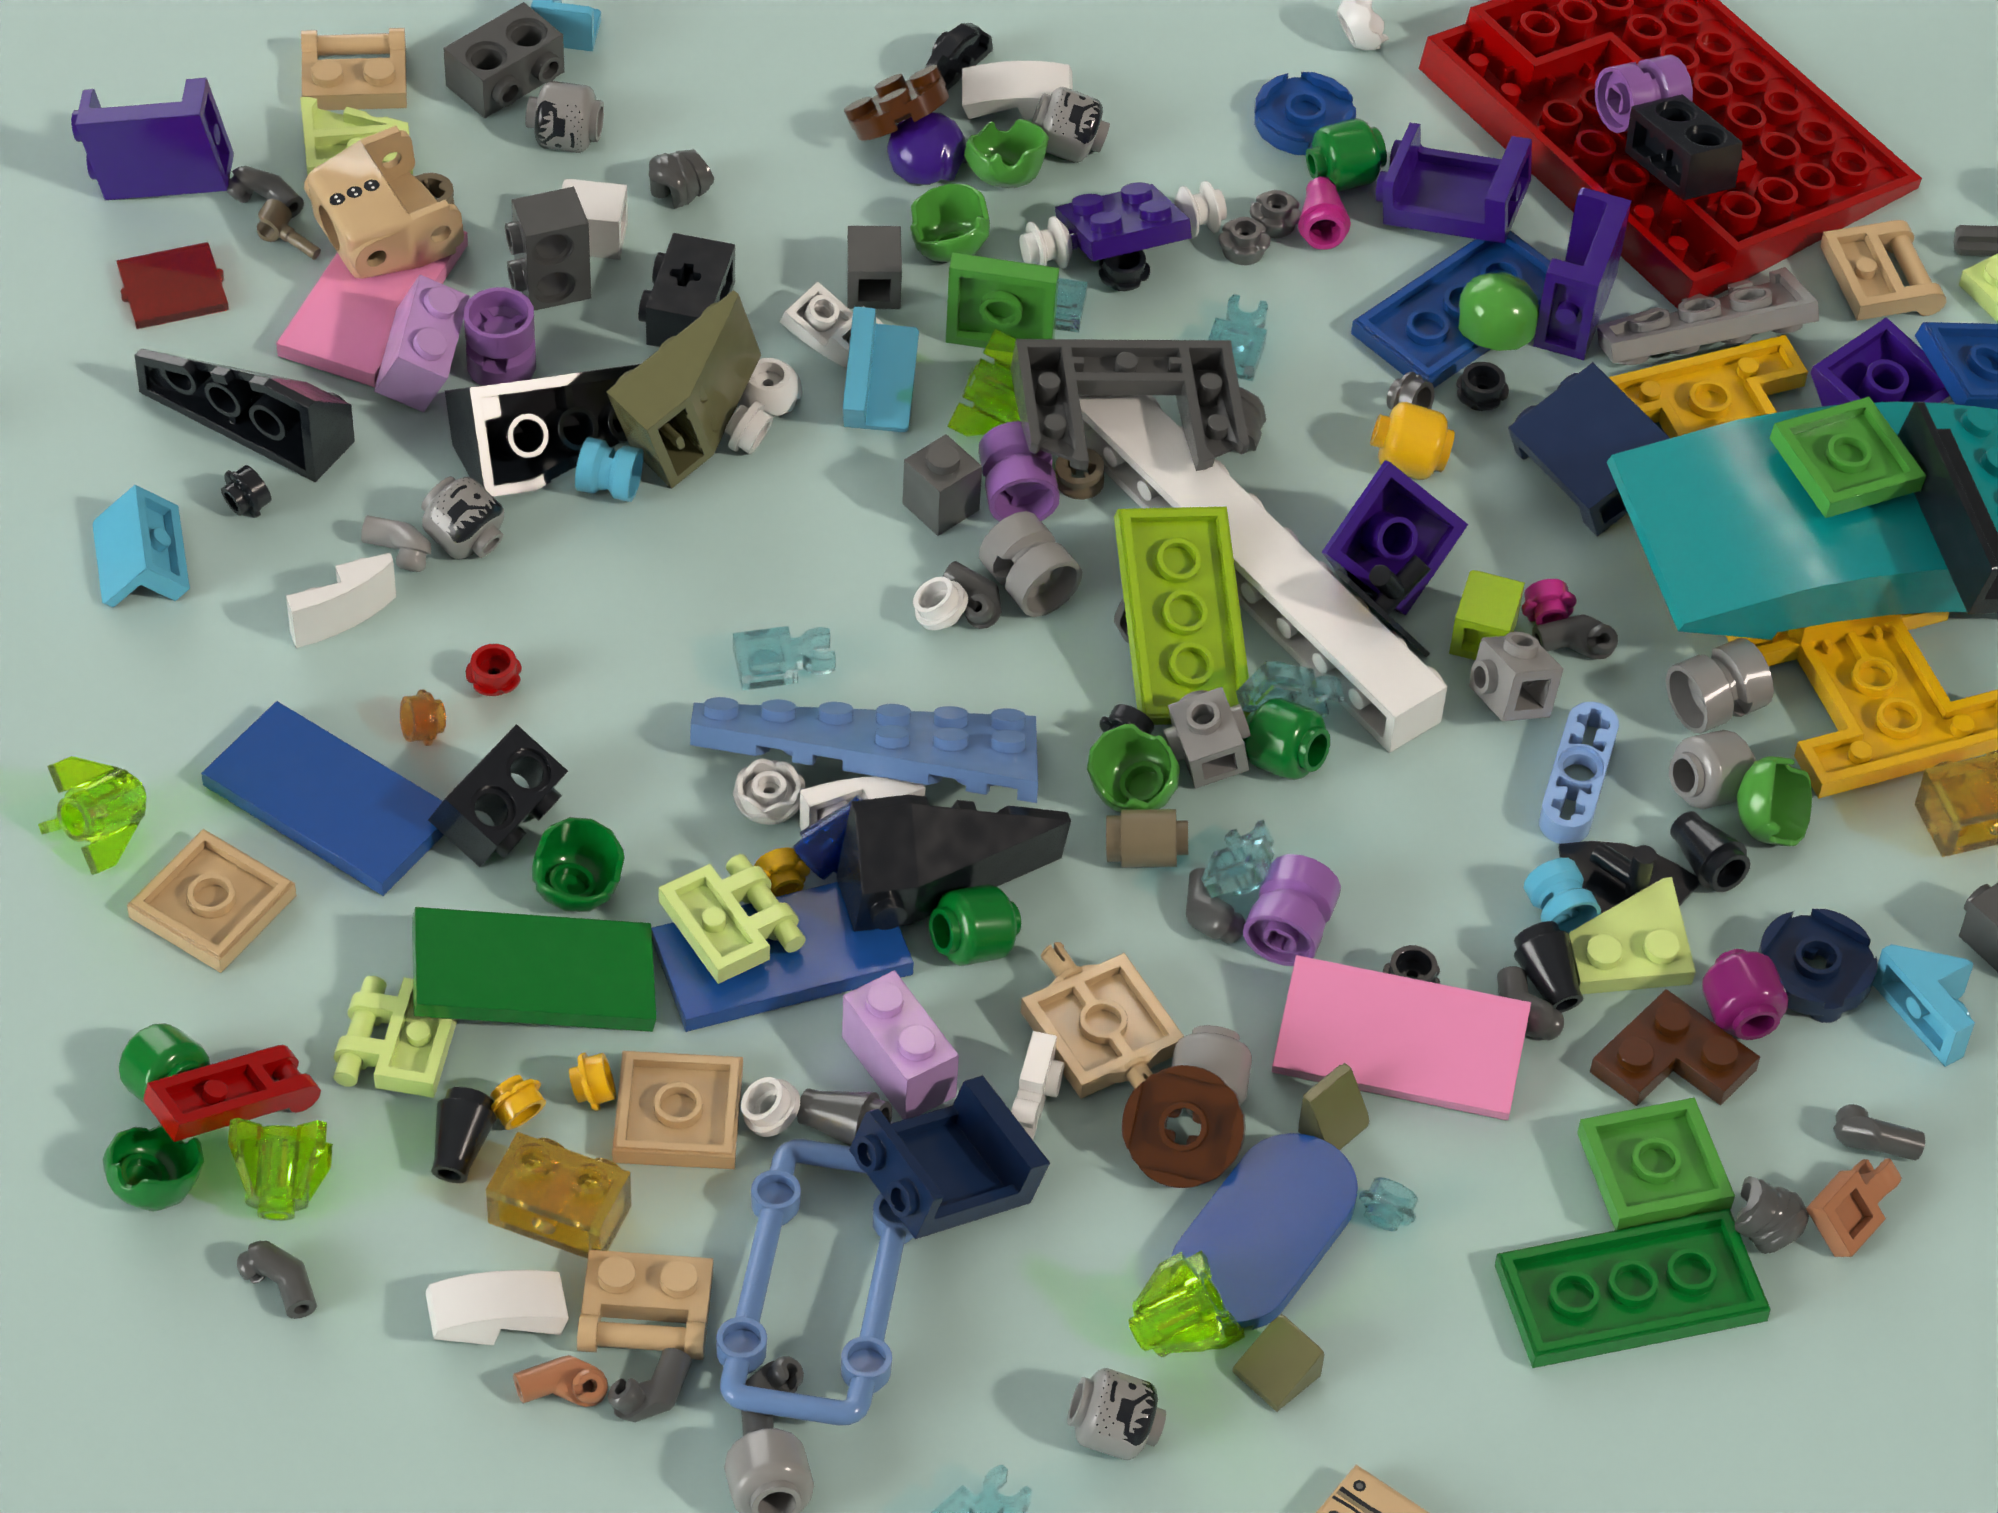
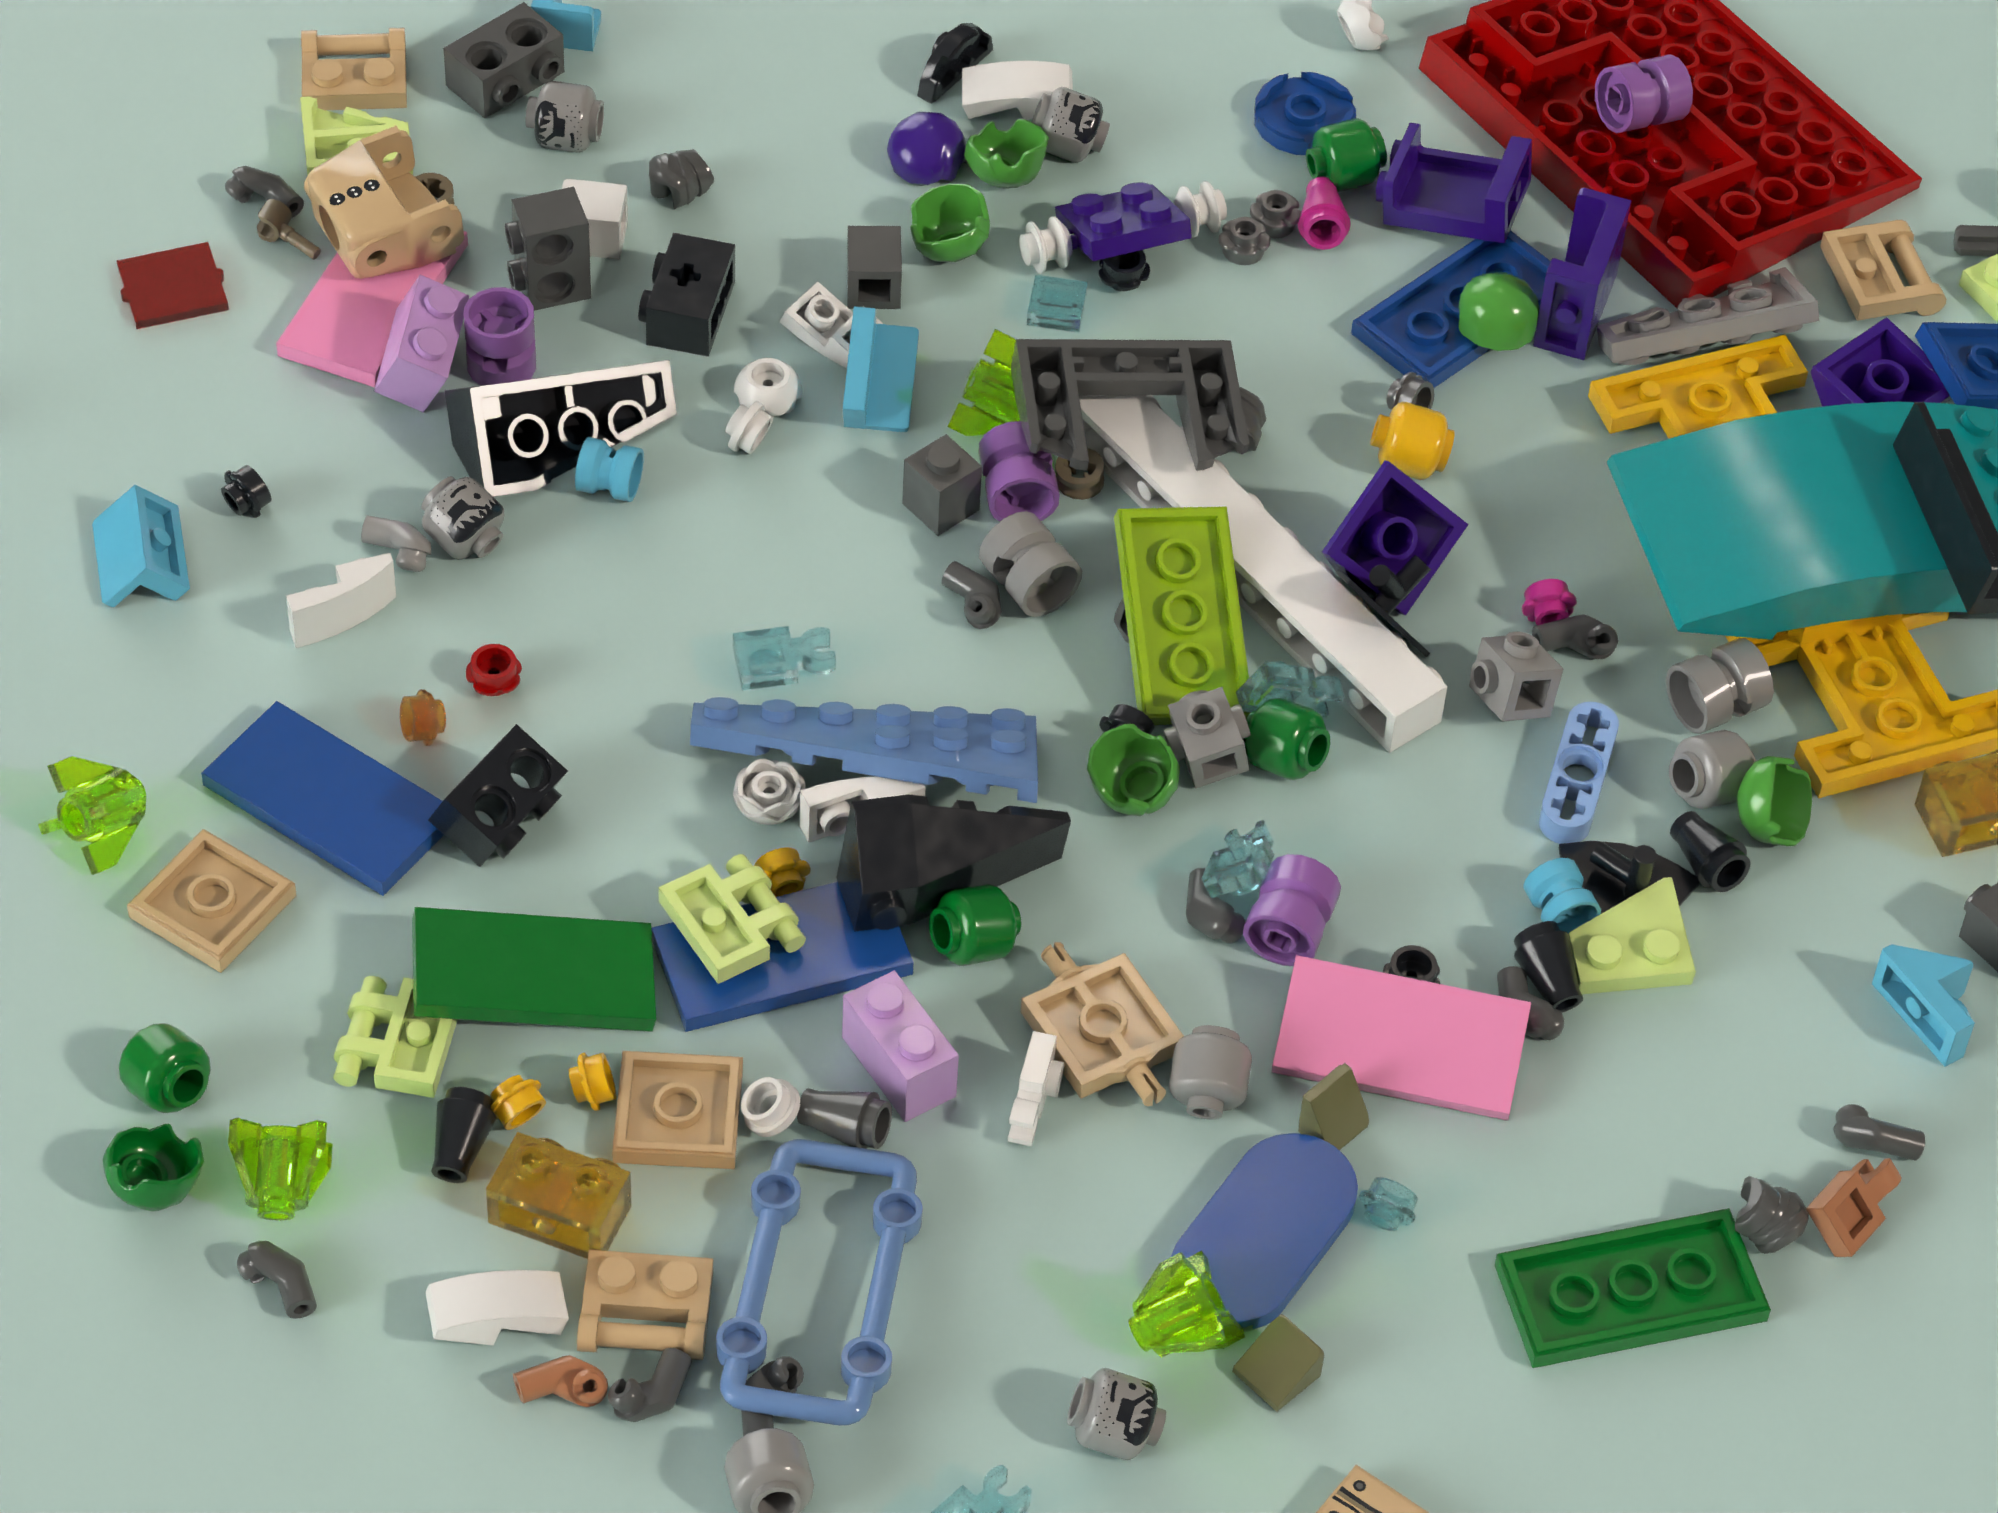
(156, 145): dark purple panel -> none
(230, 1090): red plate -> none
(261, 411): black wedge -> none
(577, 864): green hair -> none
(688, 390): olive slope -> none
(823, 842): clear blue cone -> none
(897, 102): reddish brown plate -> none
(939, 603): white plate -> none
(951, 1161): dark blue panel -> none
(1000, 296): bright green plate -> none
(1146, 838): dark tan brick -> none
(1154, 1145): reddish brown plate -> none
(1245, 333): clear light blue plate -> none
(1482, 386): black plate -> none
(1486, 609): lime panel -> none
(1575, 436): dark blue panel -> none
(1655, 1163): bright green plate -> none
(1675, 1039): reddish brown plate -> none
(1683, 147): black brick -> none
(1745, 994): magenta head -> none
(1847, 457): bright green plate -> none
(1849, 963): dark blue plate -> none

